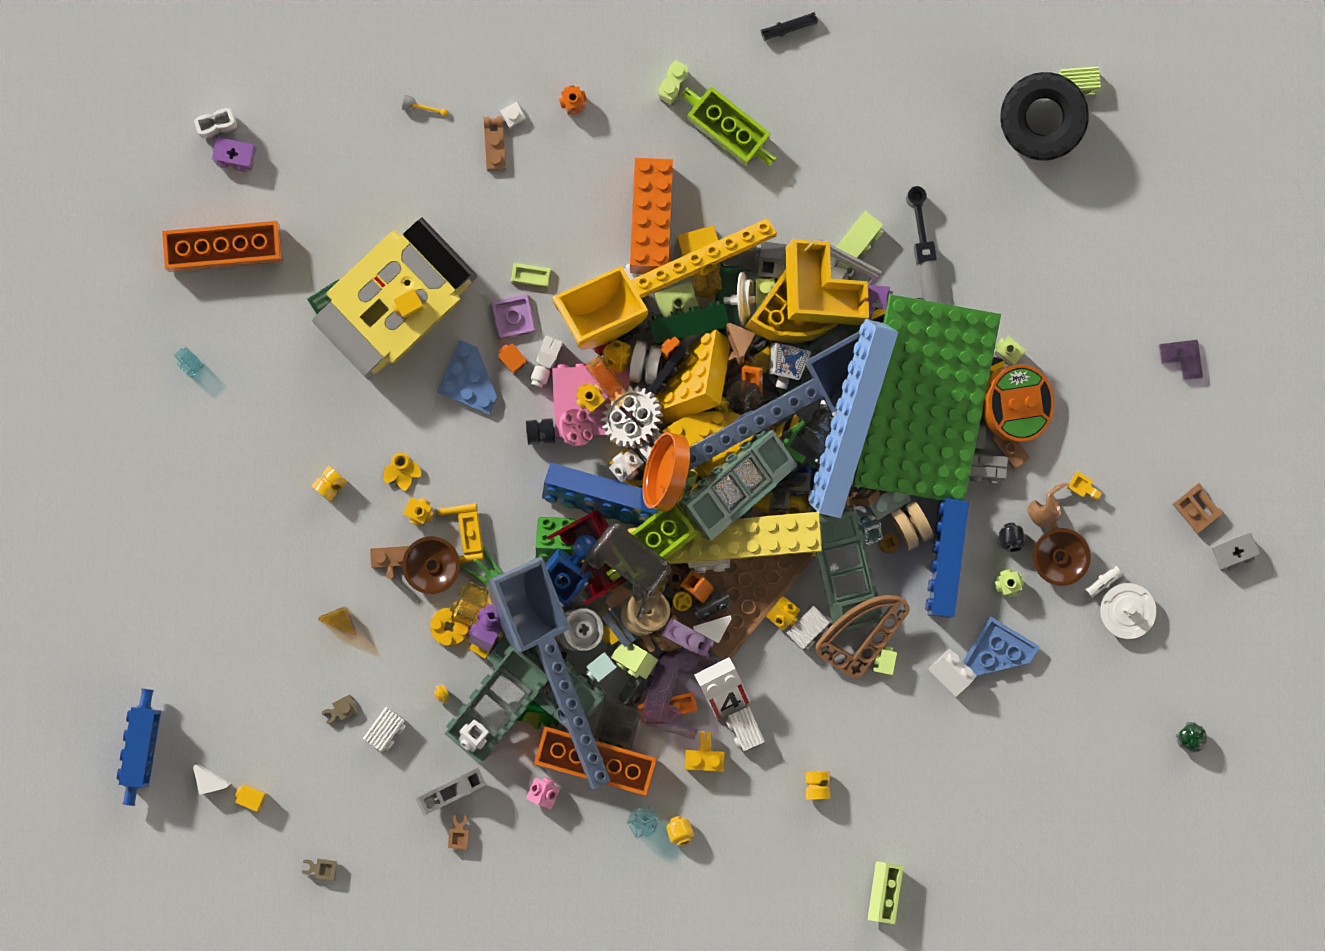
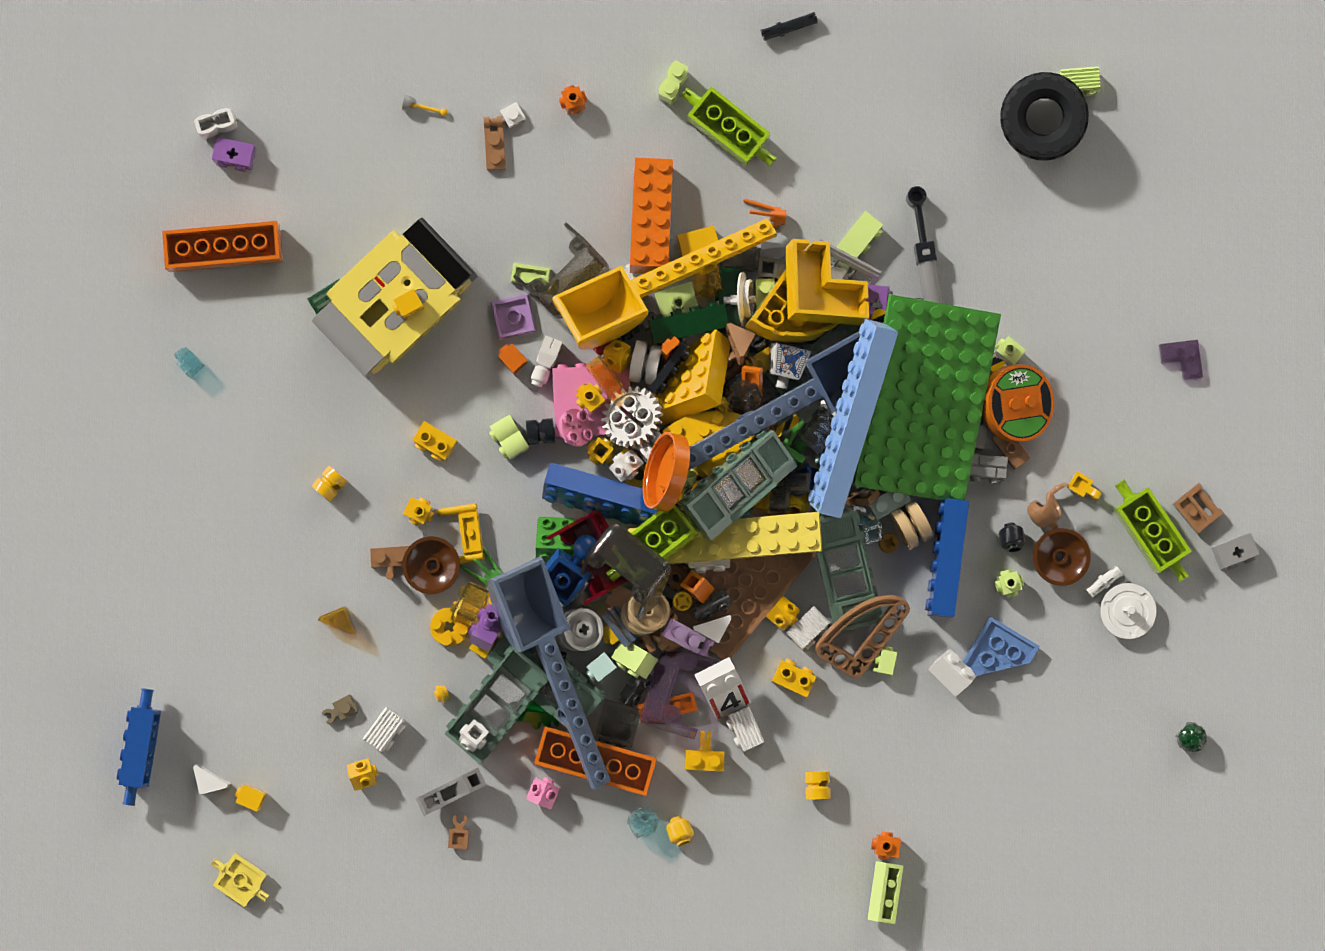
(240, 879): none -> light yellow plate
(324, 869): dark tan plate -> none
(362, 774): none -> yellow brick
(401, 474): yellow plate -> none
(435, 441): none -> yellow brick
(468, 379): medium blue plate -> none
(509, 437): none -> yellowish green brick
(583, 267): none -> clear smoke windscreen
(603, 444): none -> yellow brick
(776, 216): none -> orange plant
(794, 678): none -> yellow brick
(799, 445): none -> bright green plate
(892, 849): none -> orange brick
(1152, 530): none -> lime brick

